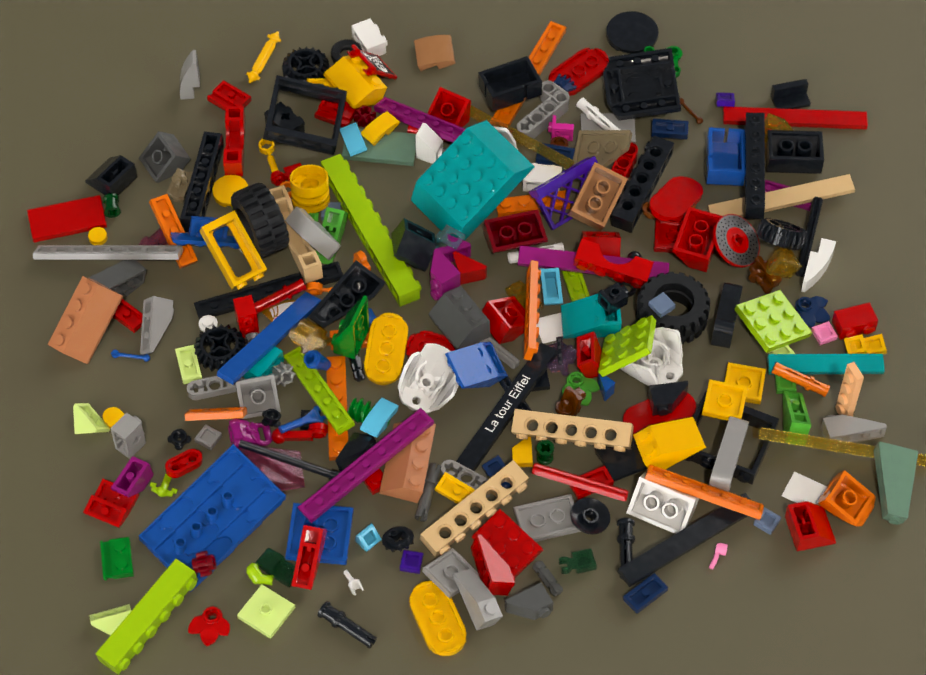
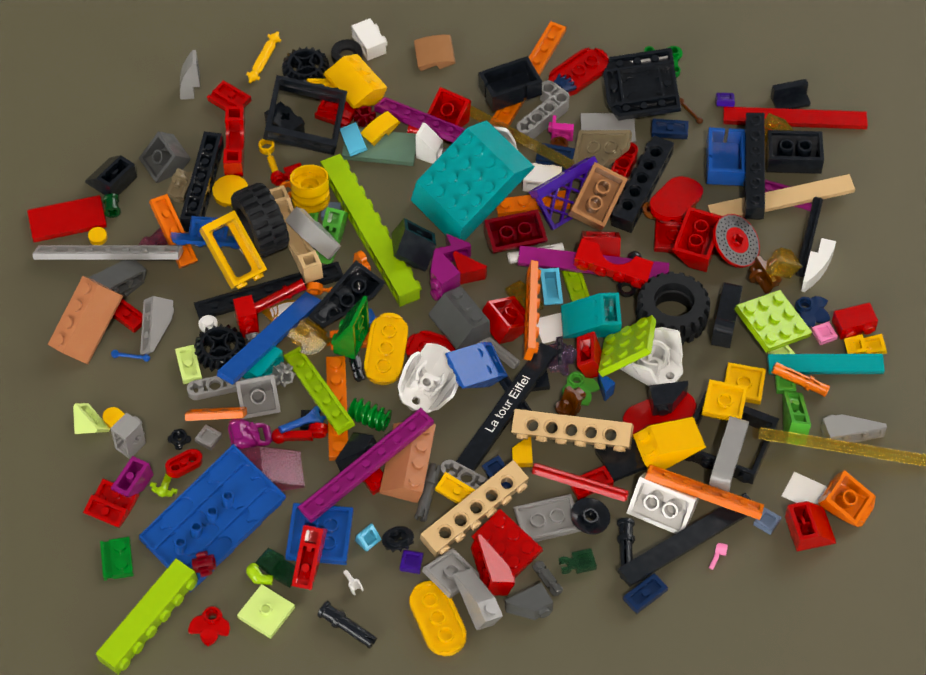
(110, 619): yellowish green slope -> none
(271, 418): black plate -> none
(288, 460): black bar -> none
(315, 360): blue cone -> none
(374, 62): red flag -> none
(378, 417): medium azure slope -> none
(442, 237): clear light blue bracket -> none
(545, 452): dark green bush -> none
(586, 107): white pin -> none
(613, 298): black brick -> none
(631, 32): black tile -> none
(661, 304): sand blue tile -> none
(782, 234): black gear -> none
(849, 390): light nougat plate -> none
(895, 480): sand green slope -> none

